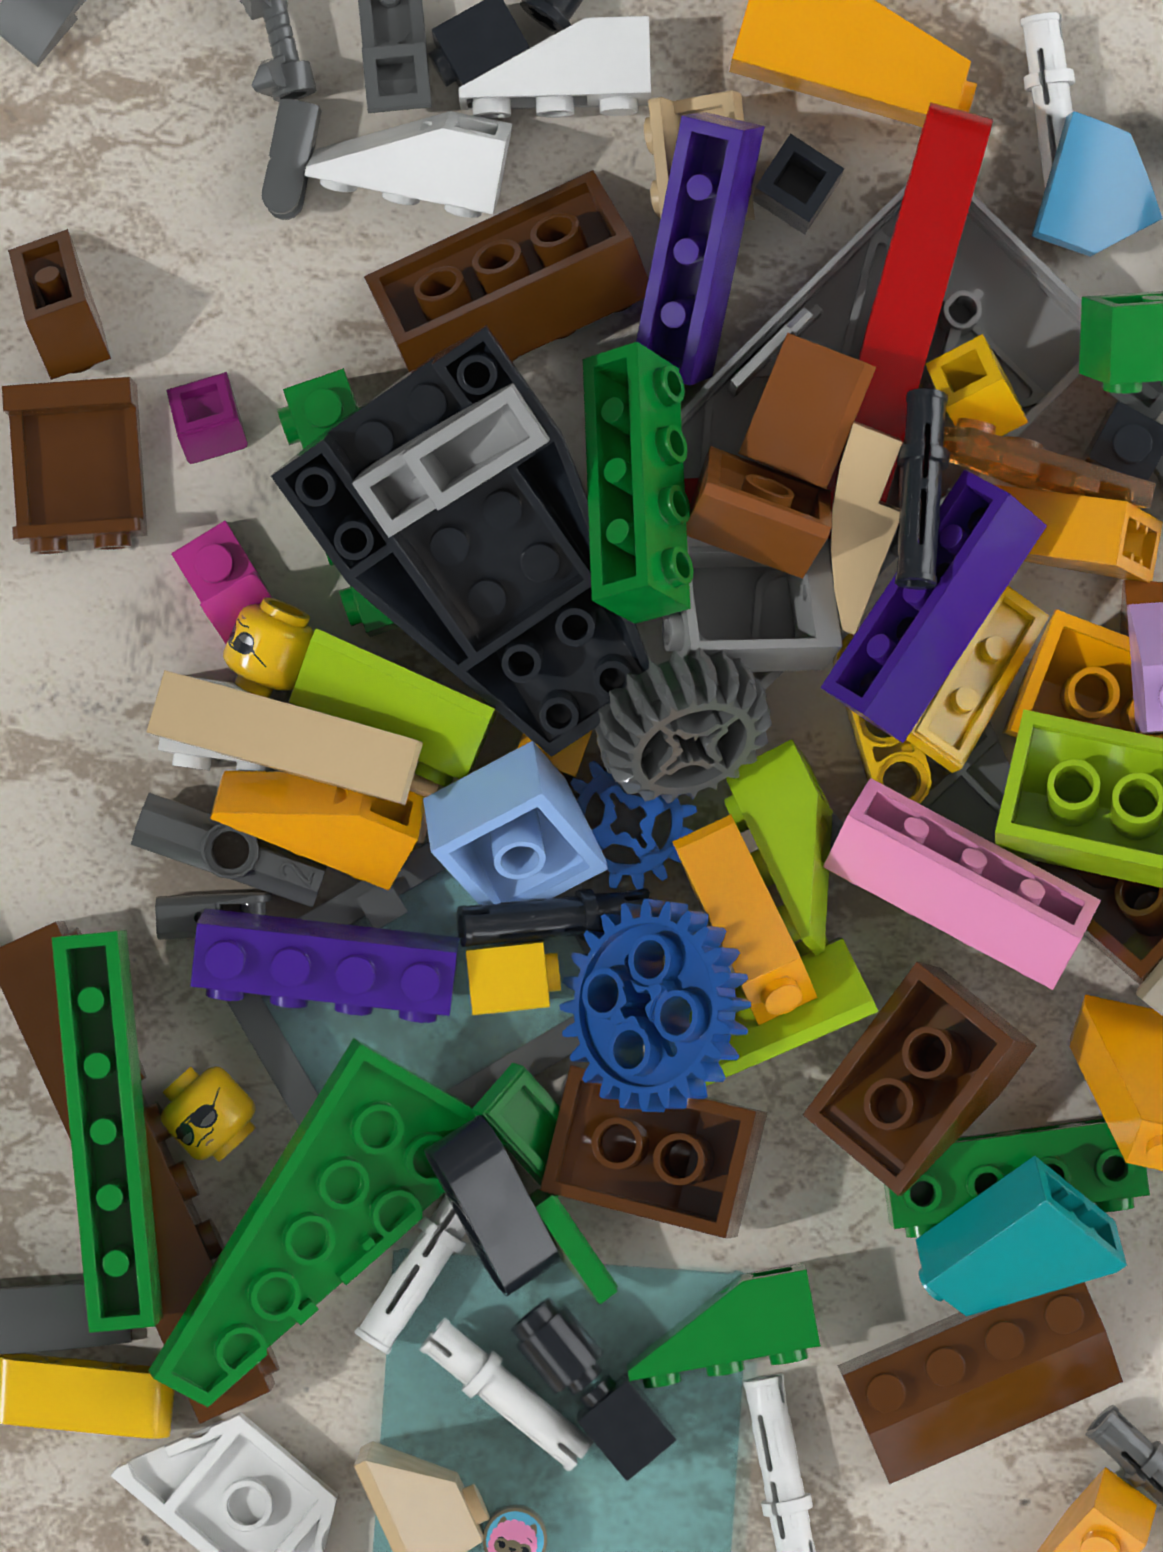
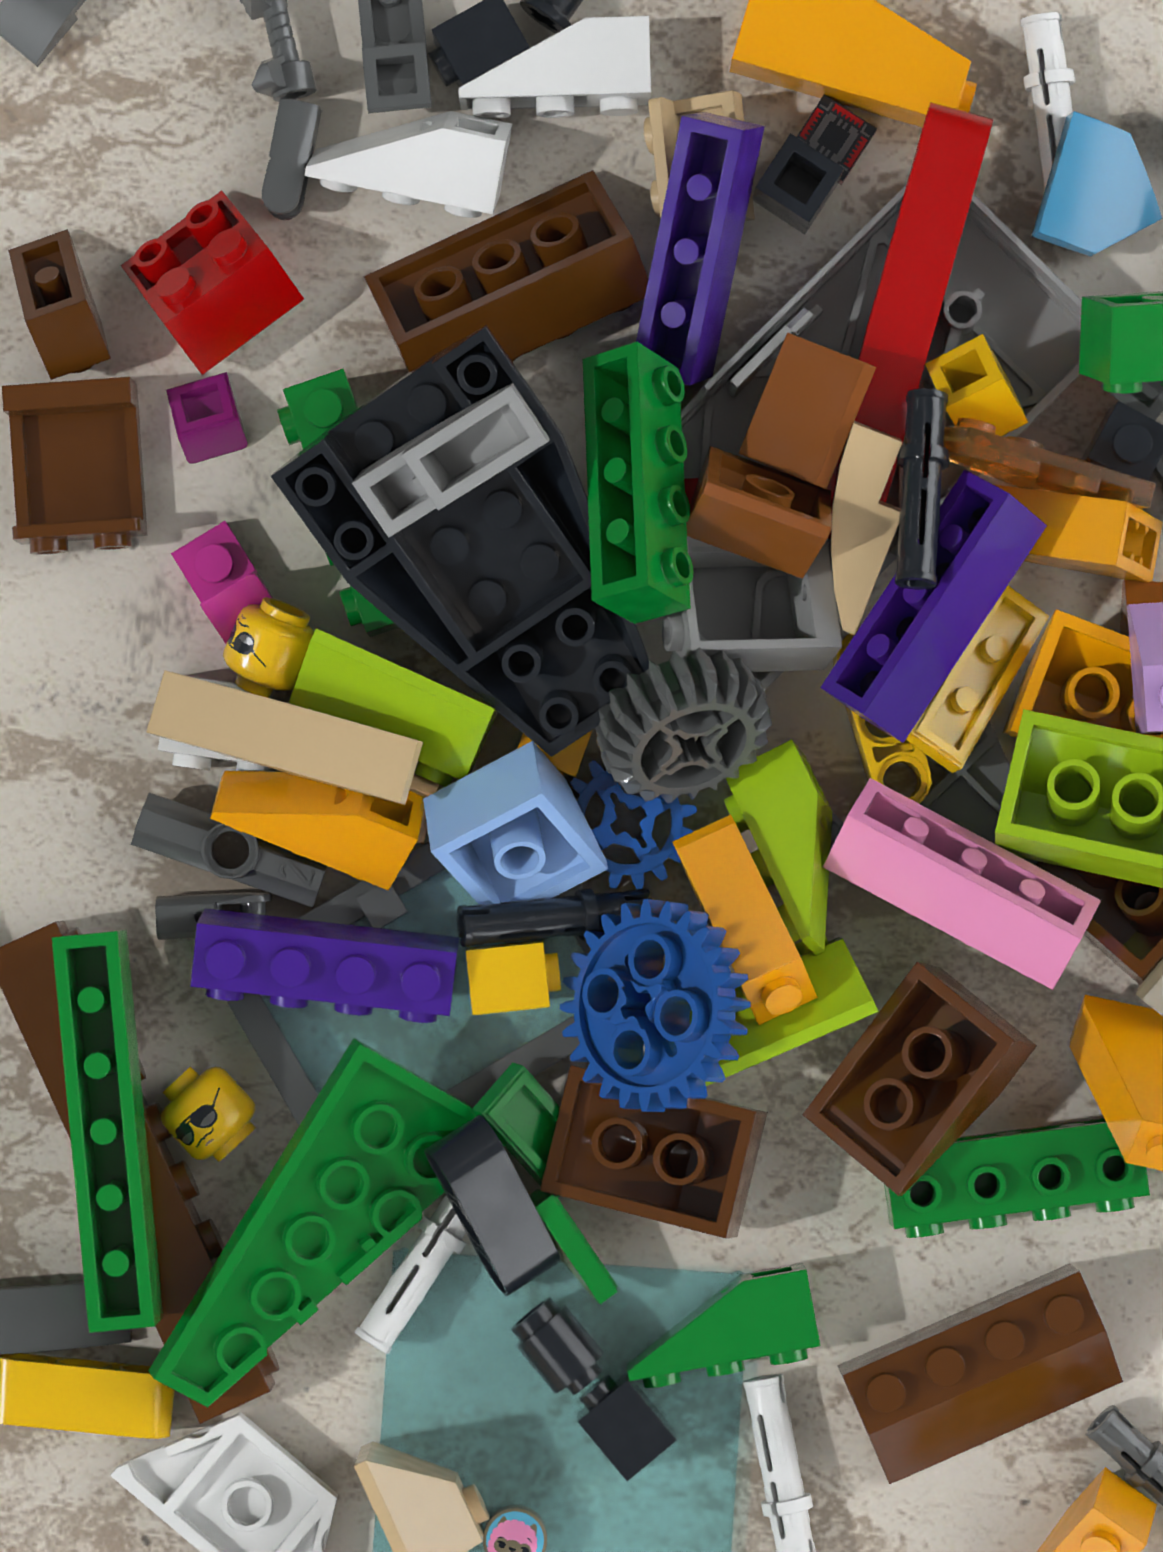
(212, 281): none -> red slope
(506, 1394): white pin -> none
(837, 134): none -> tile
(1018, 1243): teal slope -> none

